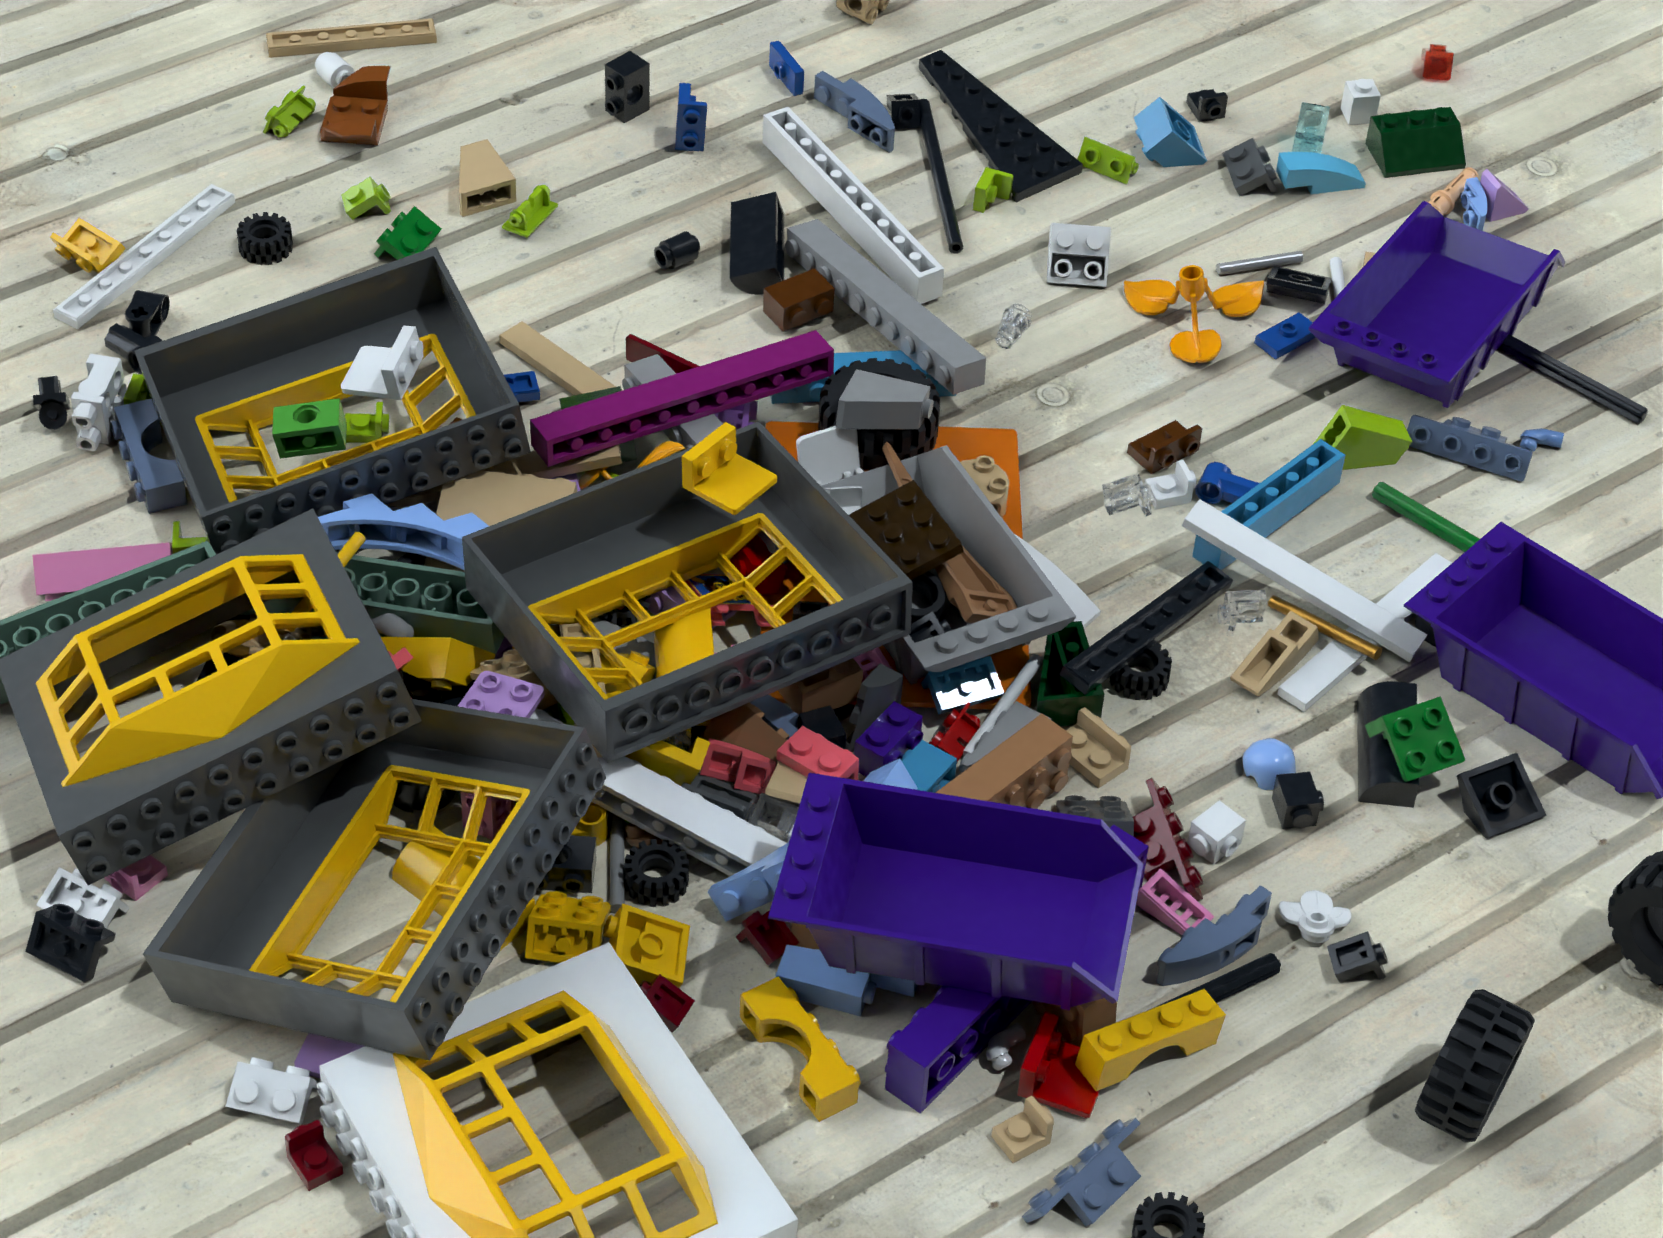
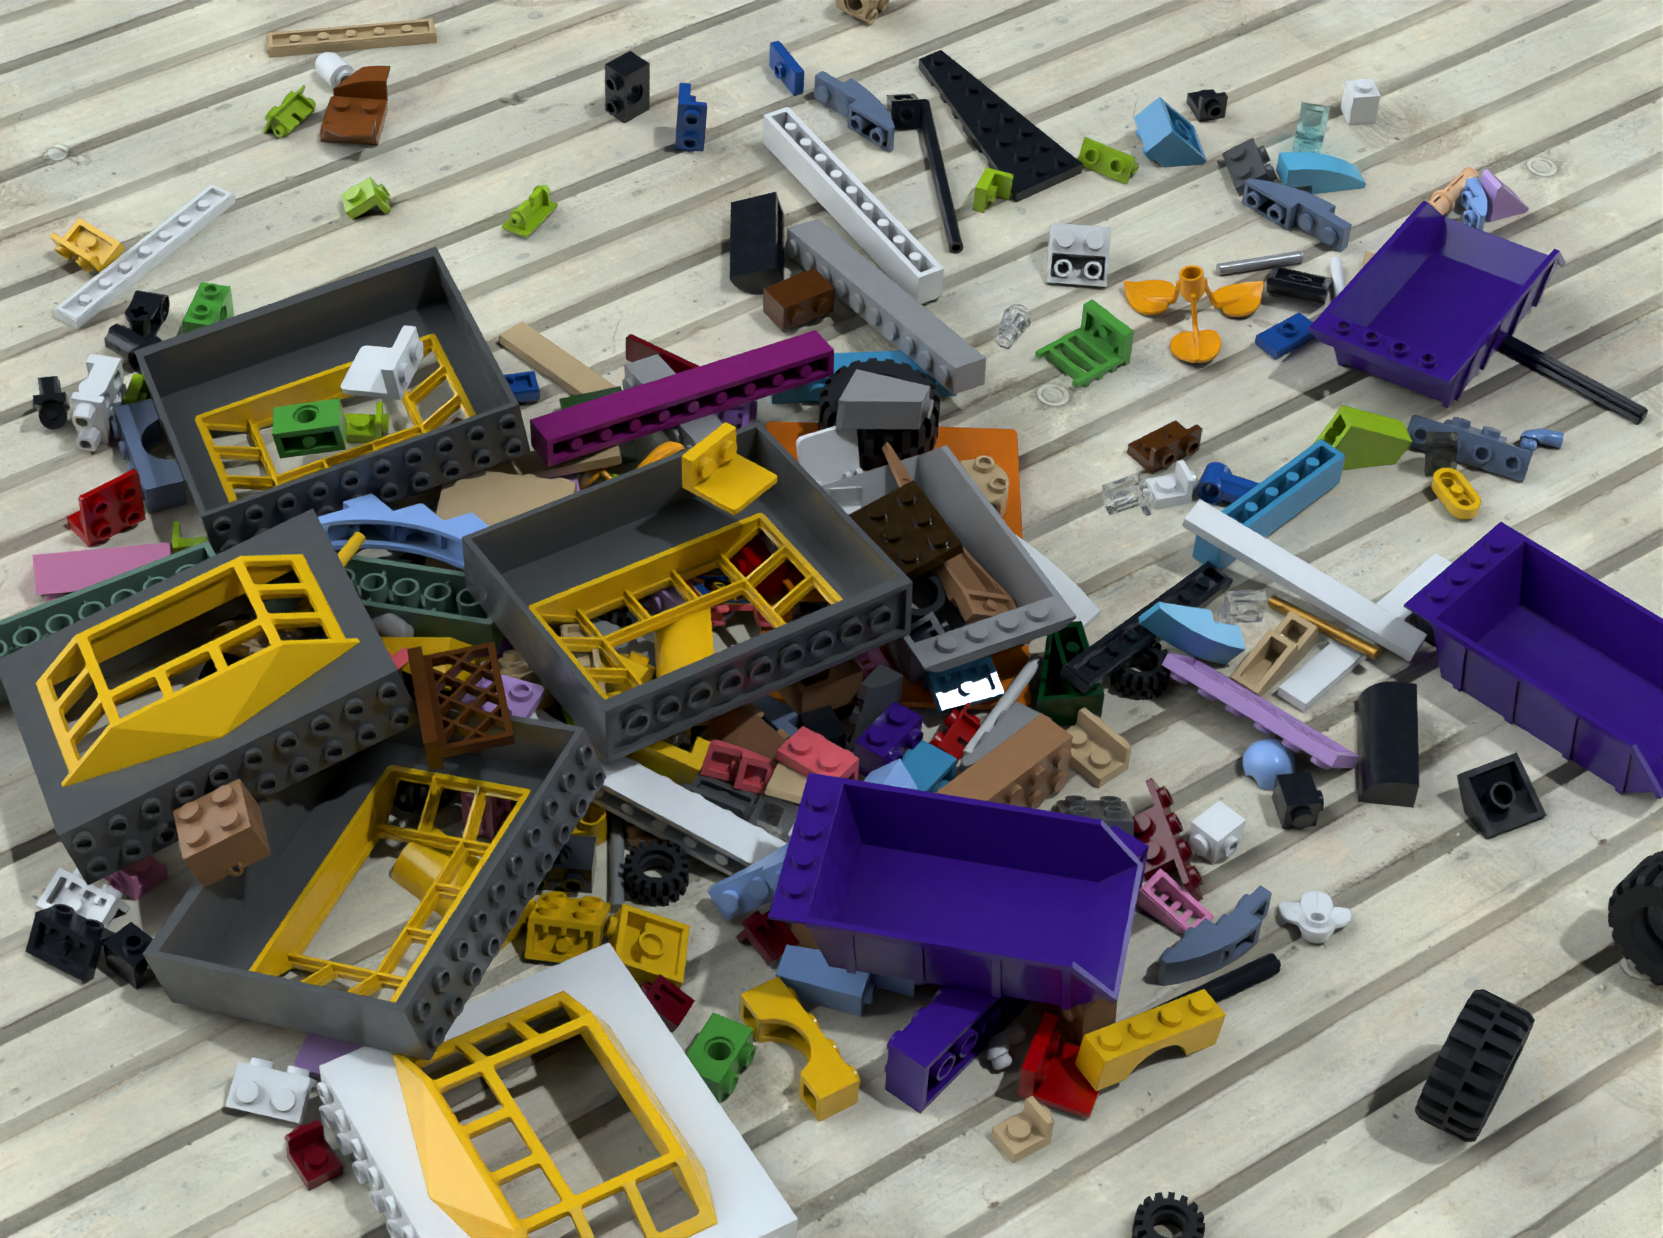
(108, 509): none -> red bracket
(126, 957): none -> black brick
(209, 305): none -> bright green brick
(221, 833): none -> medium nougat brick
(252, 241): black tyre -> none
(410, 235): green bracket -> none
(432, 713): none -> reddish brown fence
(483, 179): tan slope -> none
(677, 250): black brick -> none
(721, 1053): none -> bright green brick
(1093, 1182): sand blue bracket -> none
(1100, 337): none -> bright green plate
(1194, 631): none -> medium azure slope
(1267, 716): none -> lavender plate
(1297, 208): none -> sand blue slope
(1357, 956): black bracket -> none
(1416, 142): dark green slope -> none
(1420, 738): green bracket -> none
(1424, 516): green axle -> none
(1437, 62): clear red bracket -> none
(1440, 451): none -> clear smoke bracket
(1456, 493): none -> yellow plate

